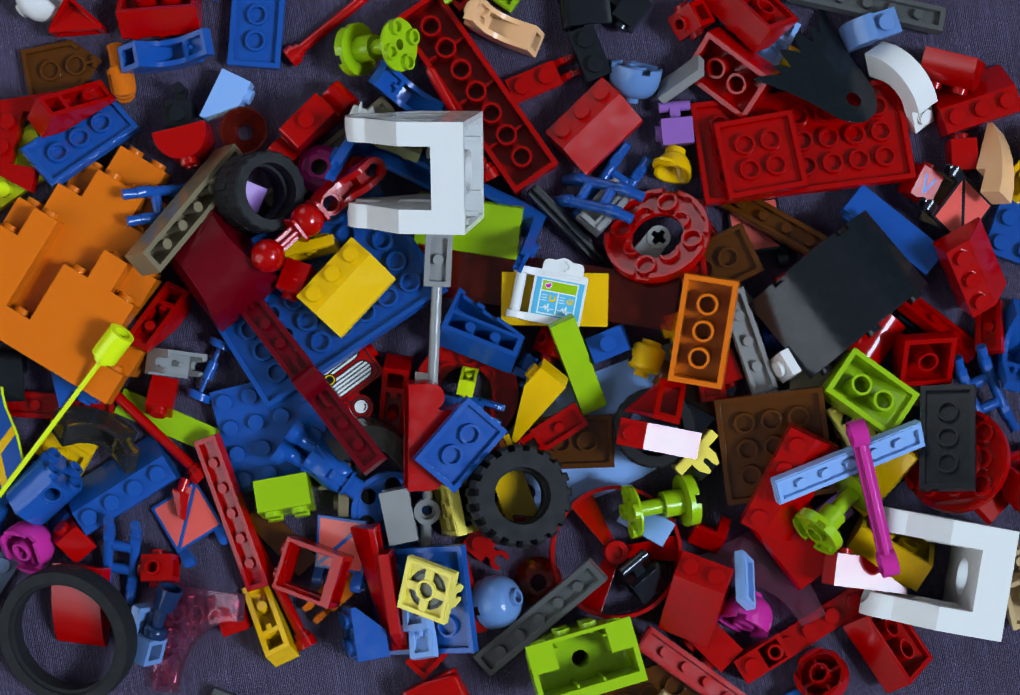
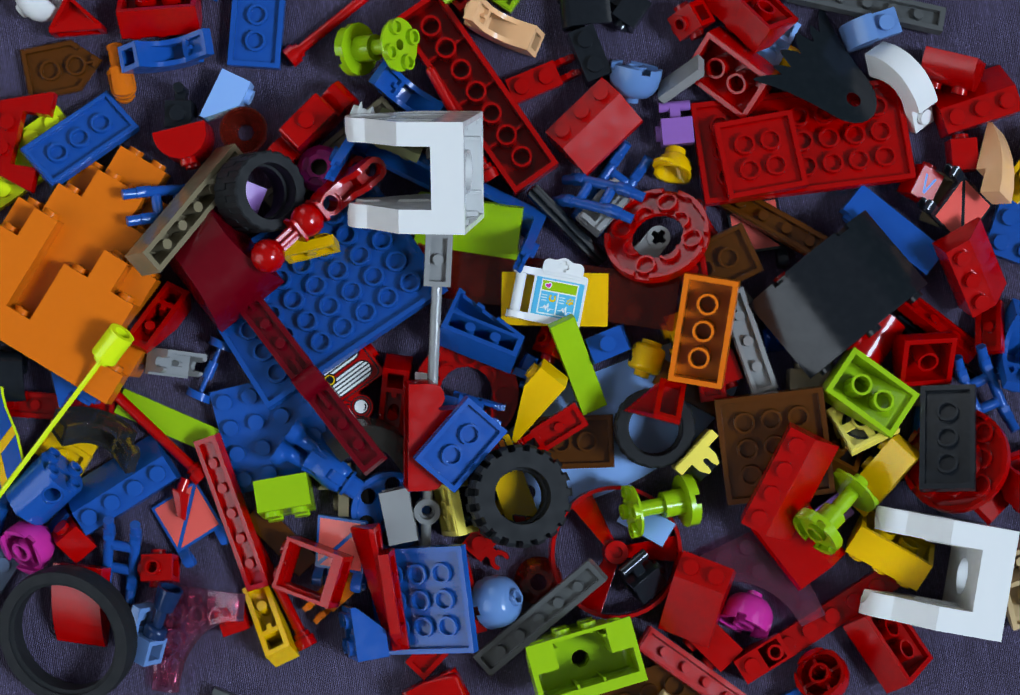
(68, 107): red slope -> none
(161, 396): red brick -> none
(294, 278): red brick -> none
(346, 287): yellow slope -> none
(421, 636): light blue slope -> none
(429, 587): light yellow piece -> none
(467, 381): neon yellow piece -> none
(658, 438): slope -> none
(710, 537): red panel -> none
(745, 580): light blue tile -> none
(784, 366): white plate -> none
(842, 463): light blue tile -> none
(856, 572): slope -> none
(860, 441): dark pink piece -> none

